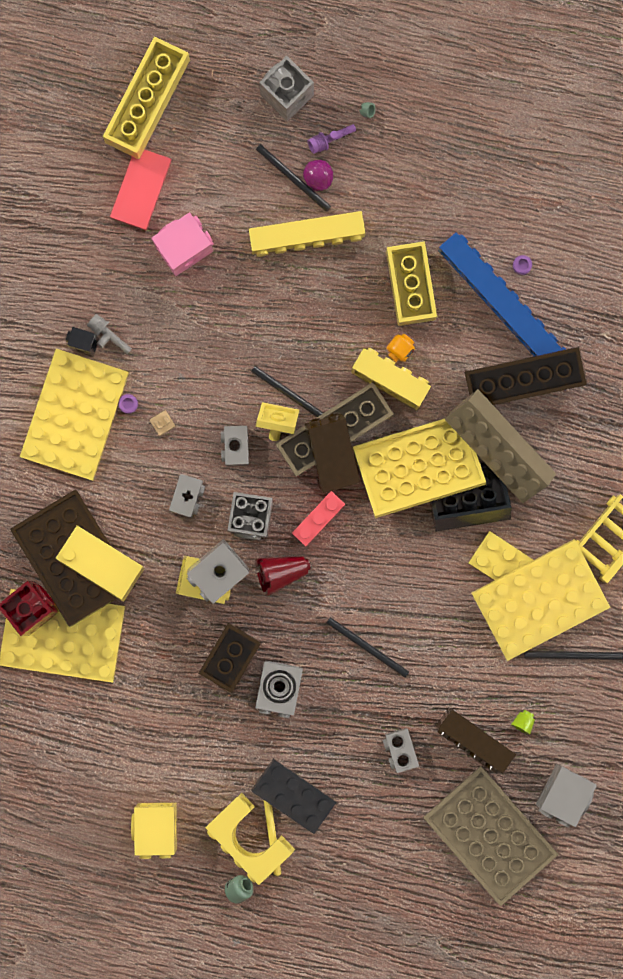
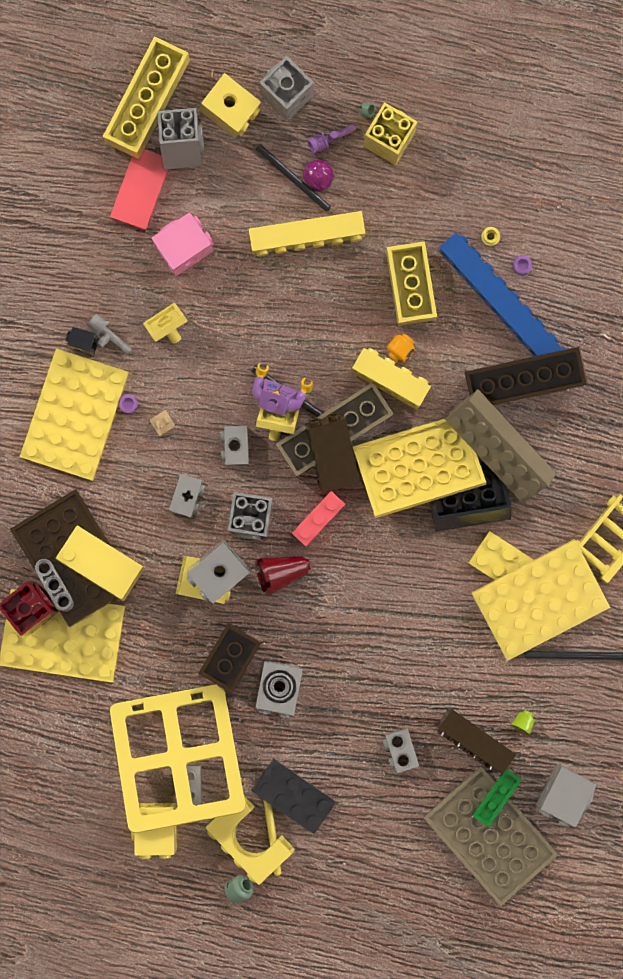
(47, 578): none -> light grey beam
(166, 323): none -> light yellow tile
(177, 758): none -> light yellow window
(180, 138): none -> light grey brick
(195, 782): none -> light grey brick
(233, 119): none -> light yellow brick
(278, 397): none -> medium lavender torso
(367, 647): black piece -> none
(390, 133): none -> light yellow brick
(490, 230): none -> light yellow plate
(496, 797): none -> green plate

